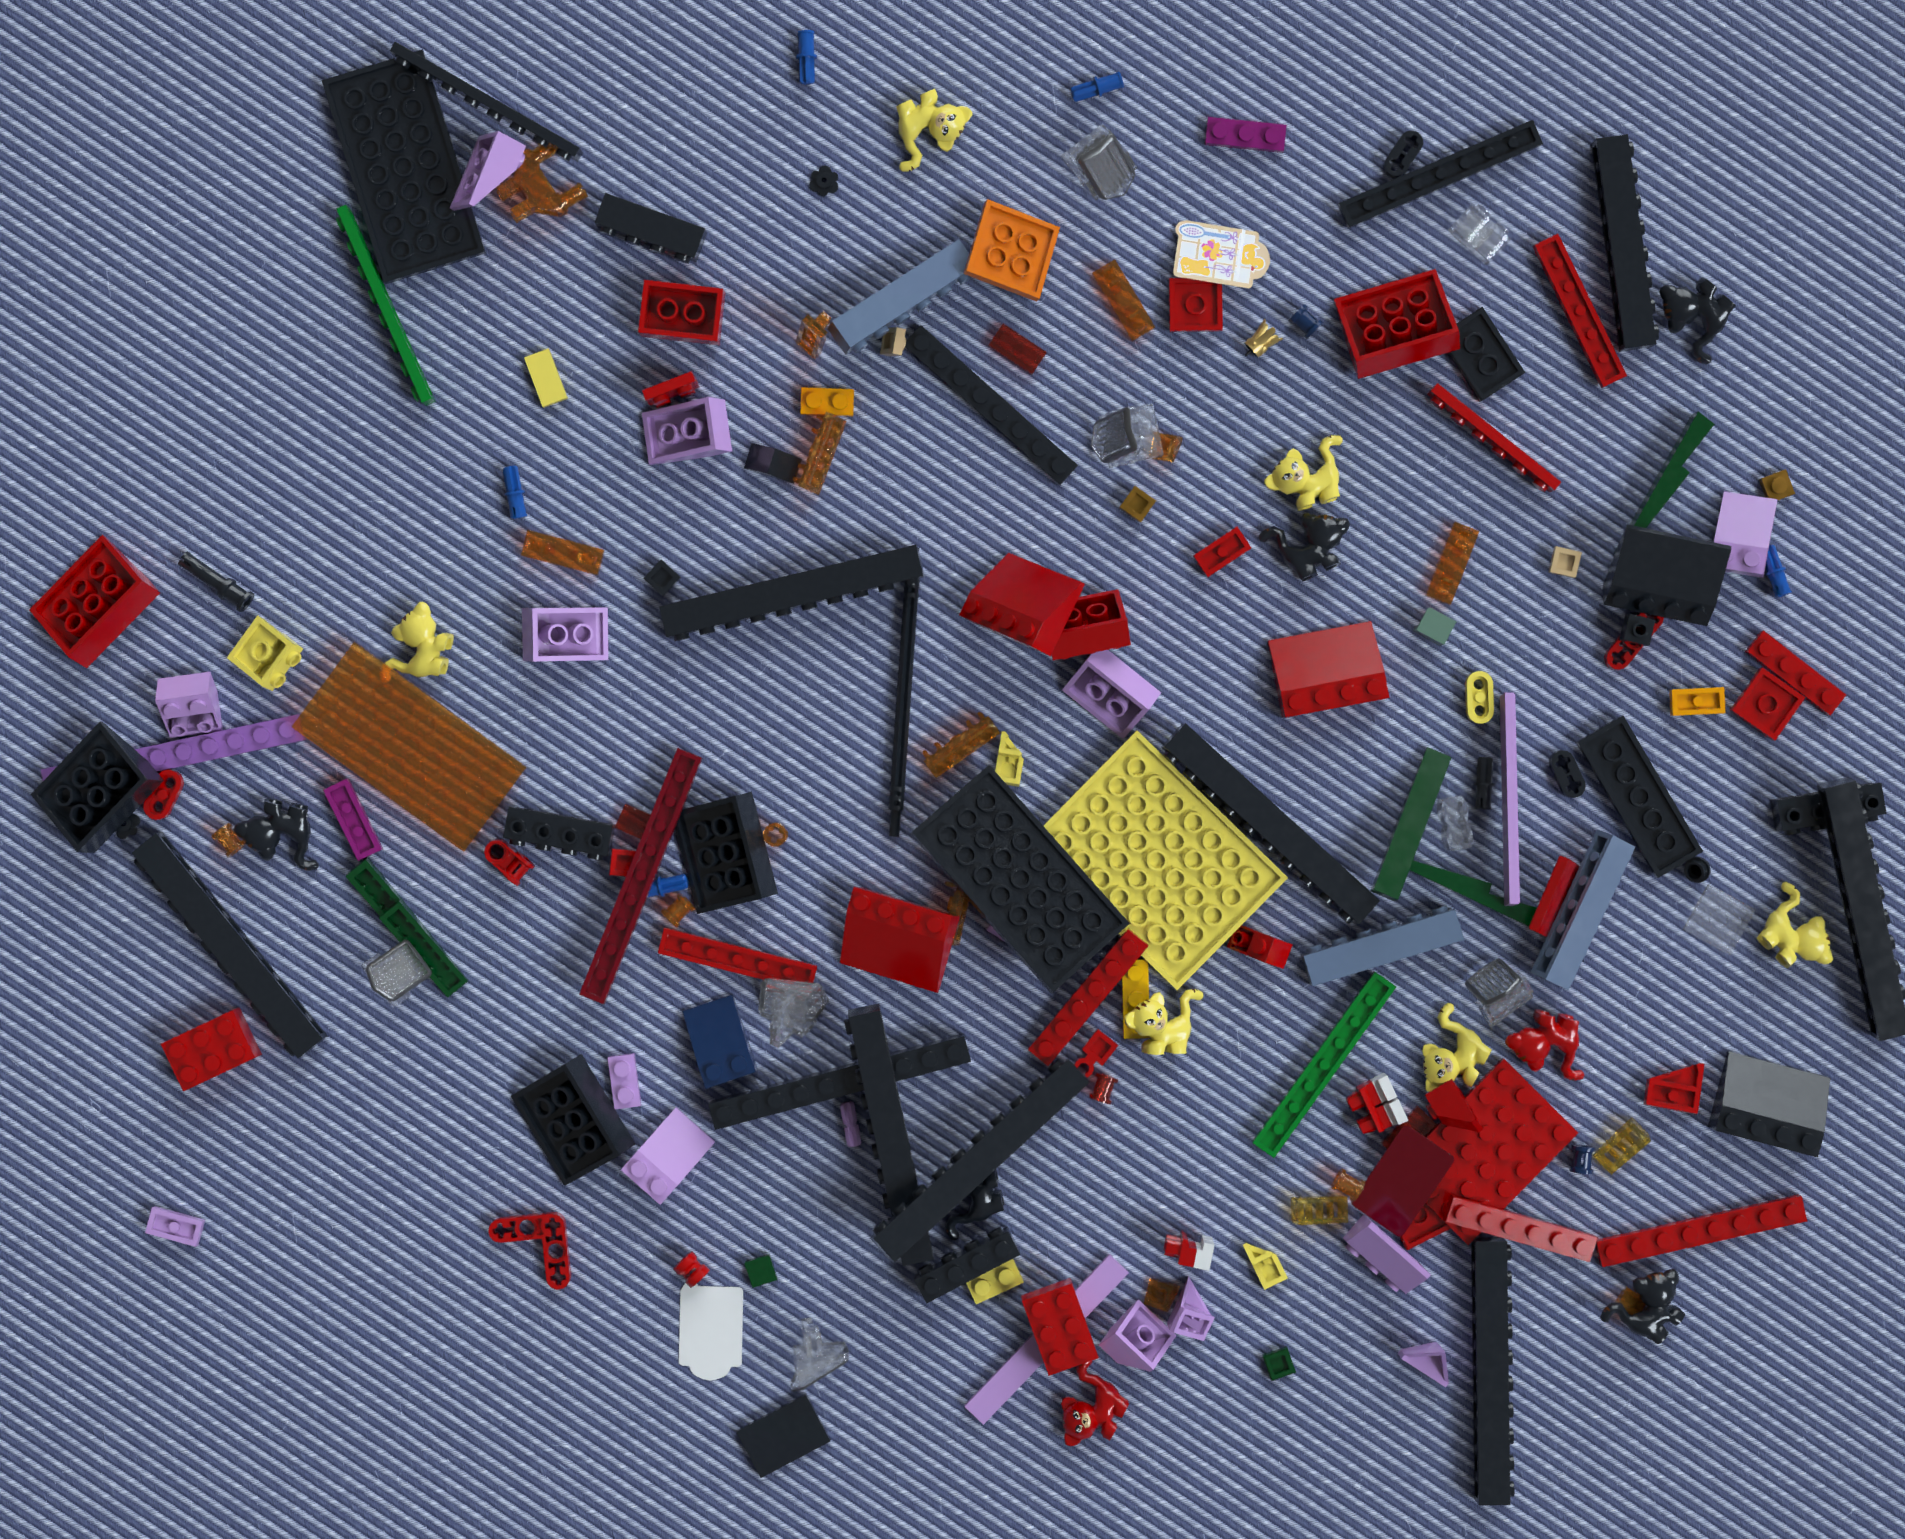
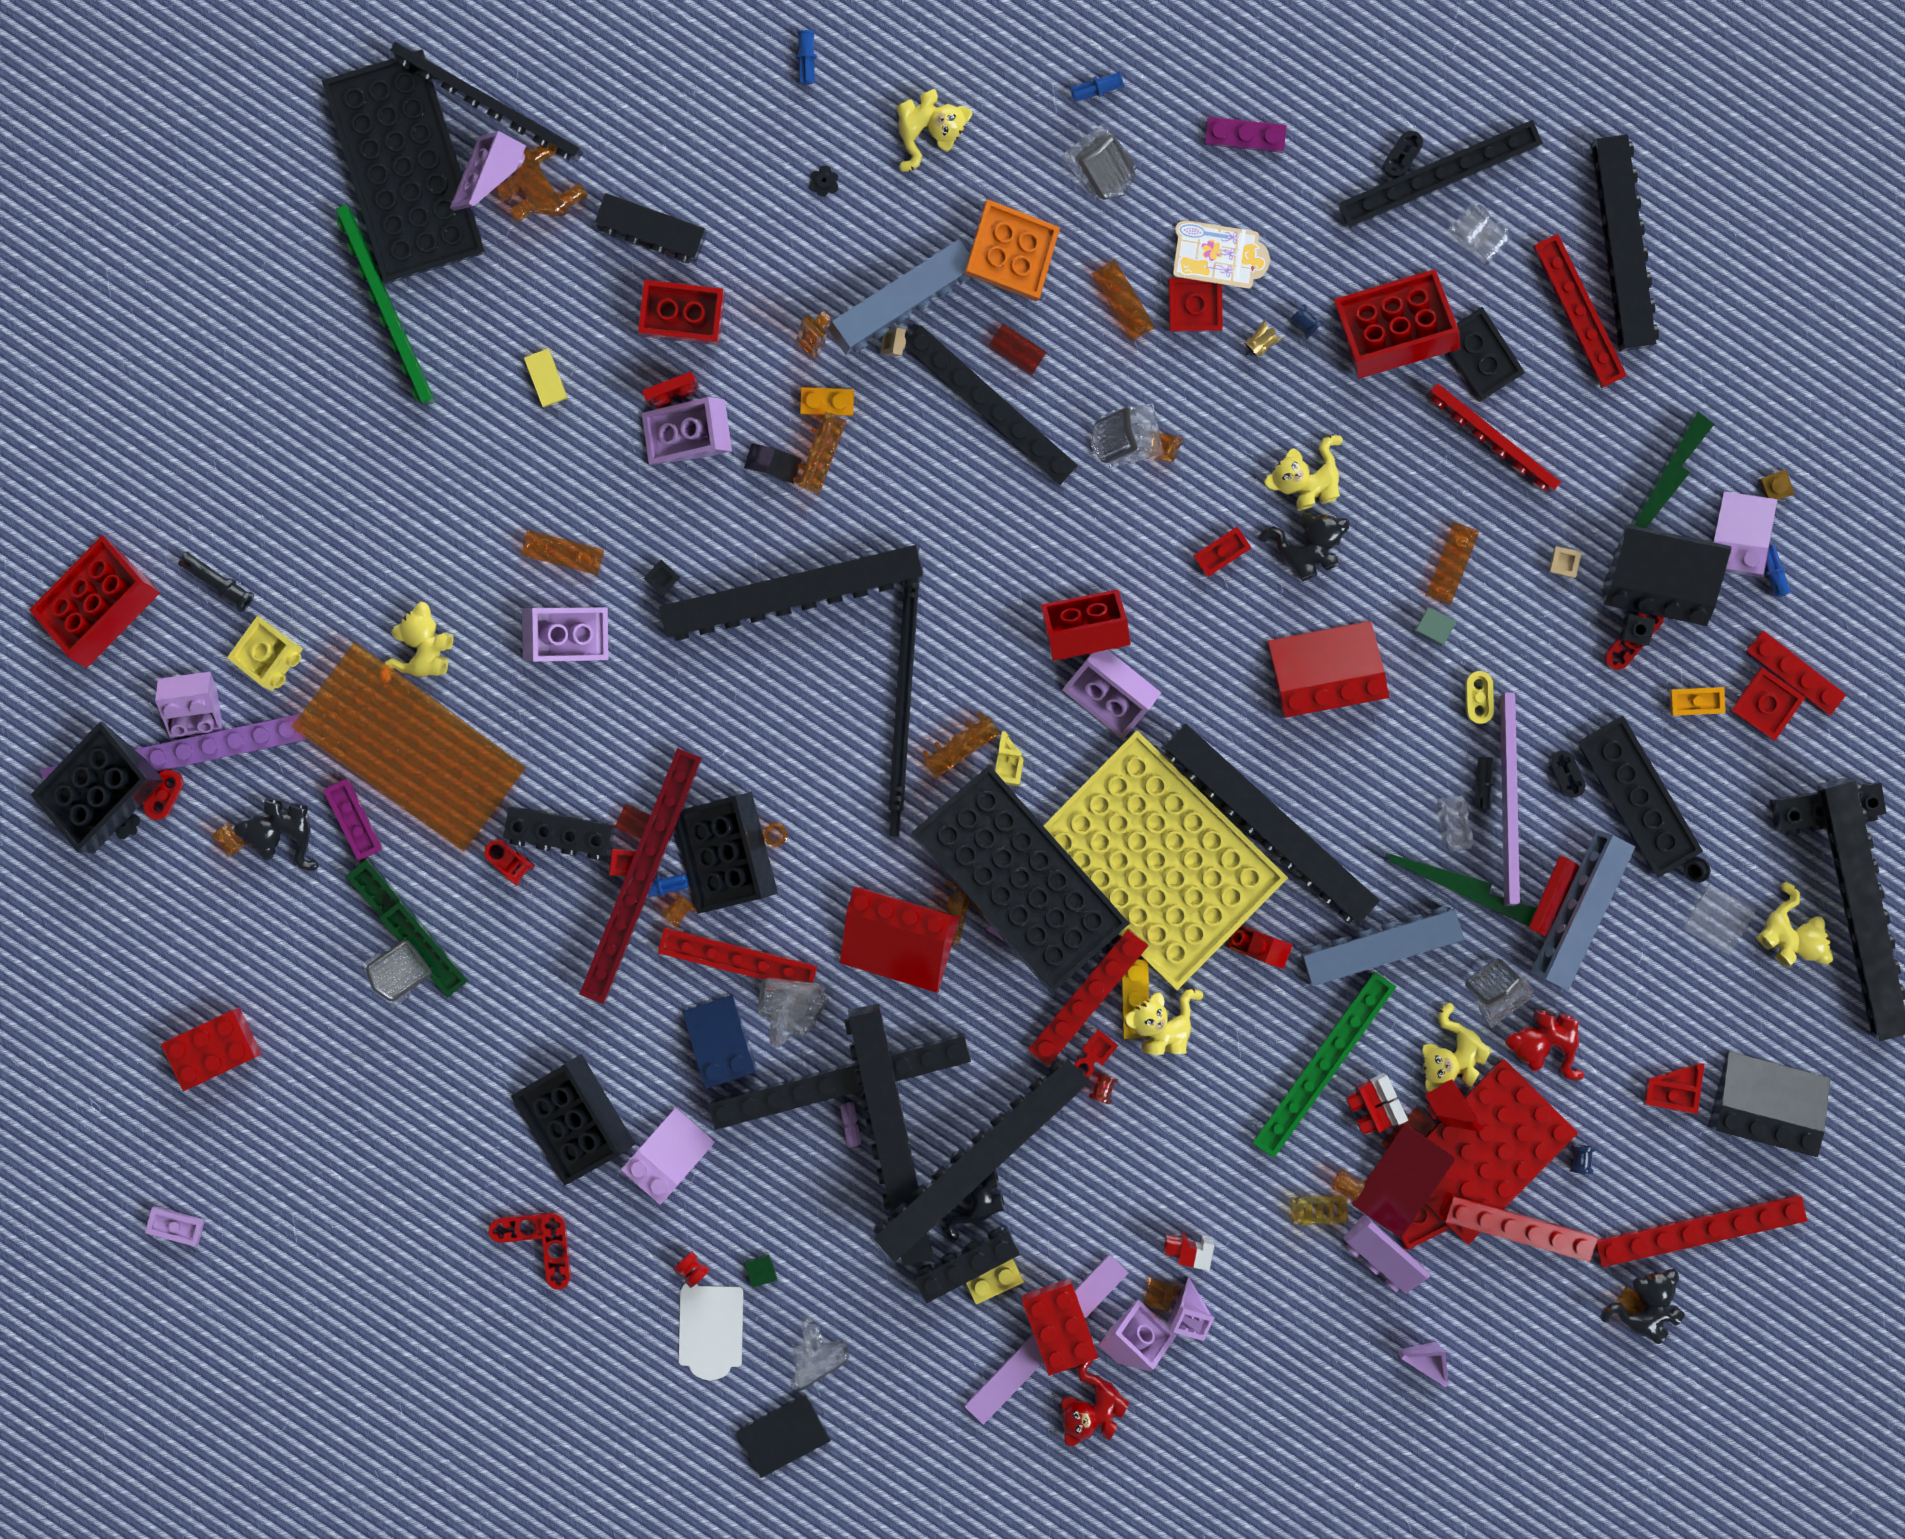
(229, 945): black brick -> none
(514, 492): blue axle -> none
(624, 1081): lavender plate -> none
(1023, 603): red slope -> none
(1137, 504): pearl gold plate -> none
(1266, 1266): light yellow slope -> none
(1278, 1363): dark green tile -> none
(1410, 825): dark green slope -> none
(1491, 1371): black brick -> none
(1615, 1139): clear yellow slope -> none
(1683, 306): black animal -> none

